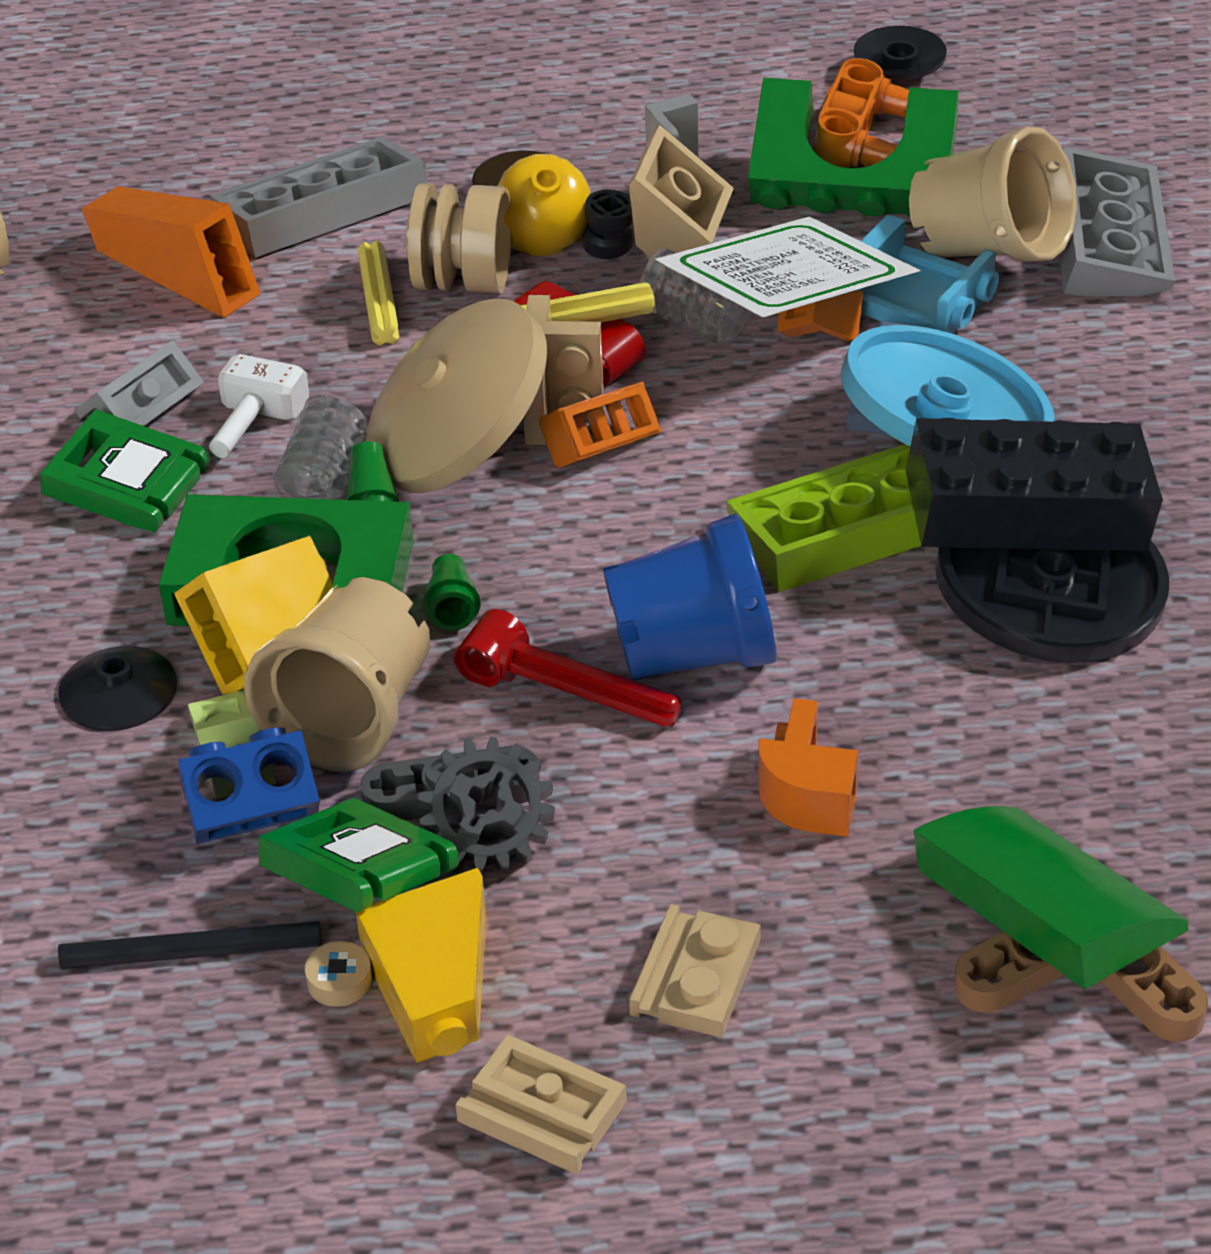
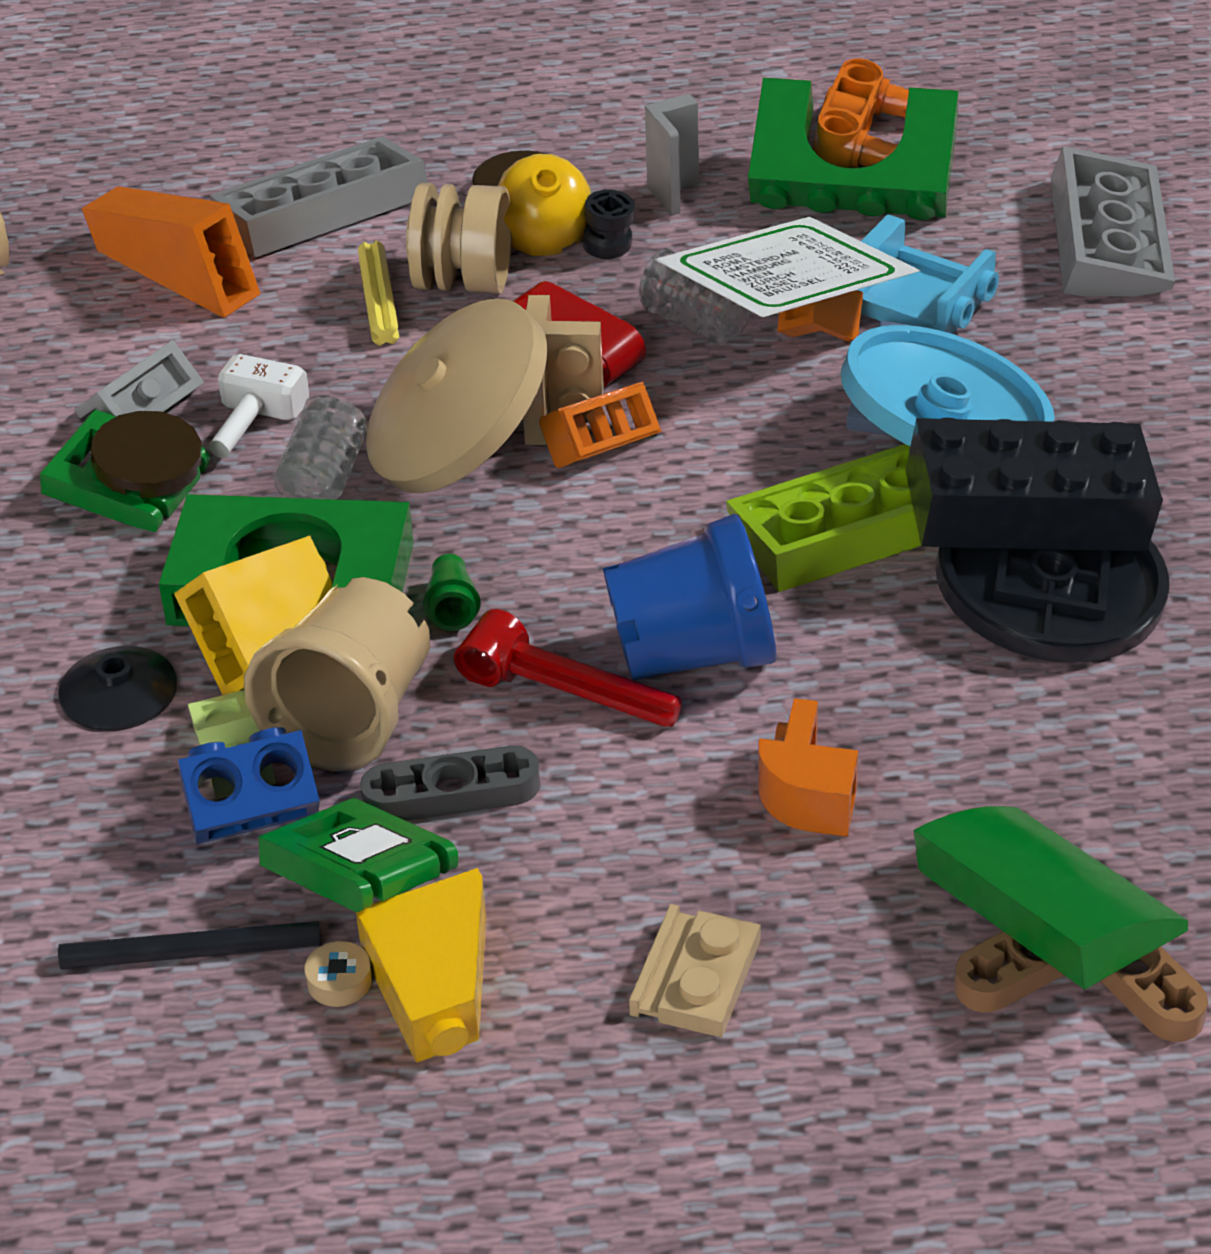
(146, 453): none -> dark brown tile
(370, 475): green cone -> none
(509, 818): dark grey gear -> none
(541, 1103): tan plate -> none
(604, 304): light yellow axle -> none
(675, 197): tan slope -> none
(902, 51): black dish -> none
(998, 199): tan piece -> none

